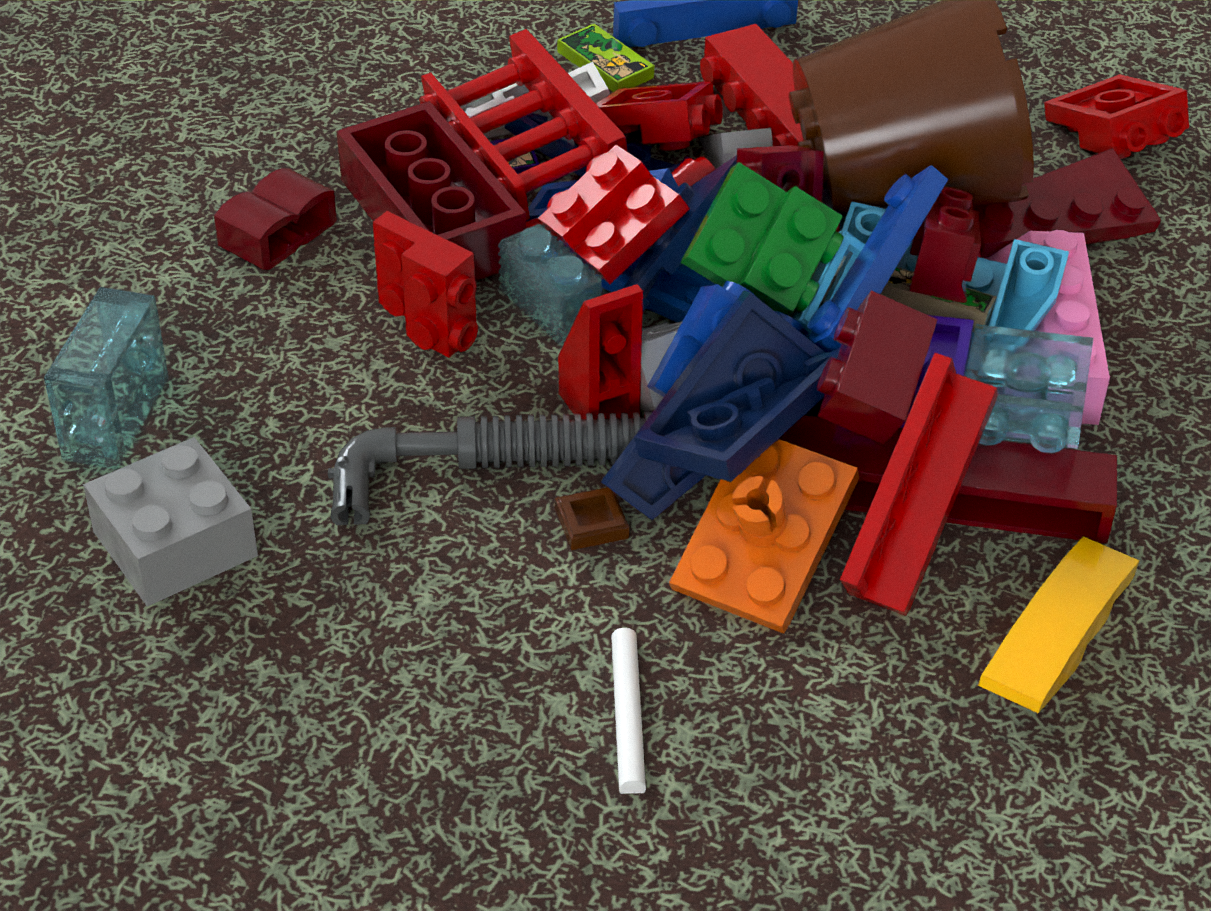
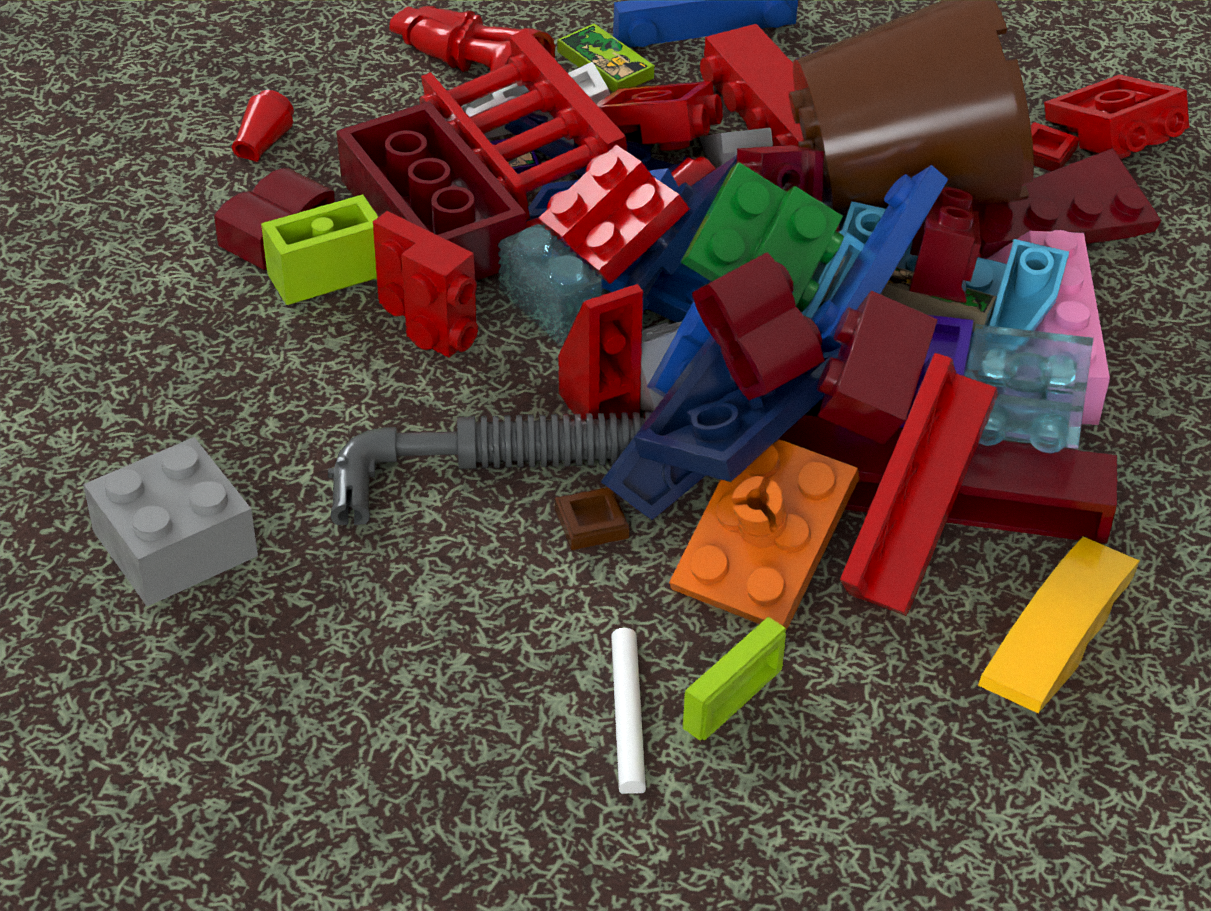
(107, 377): clear light blue window -> none
(263, 123): none -> red cone
(321, 249): none -> lime brick
(459, 37): none -> red piece
(734, 679): none -> lime tile
(759, 326): none -> dark red brick
(1052, 147): none -> red tile

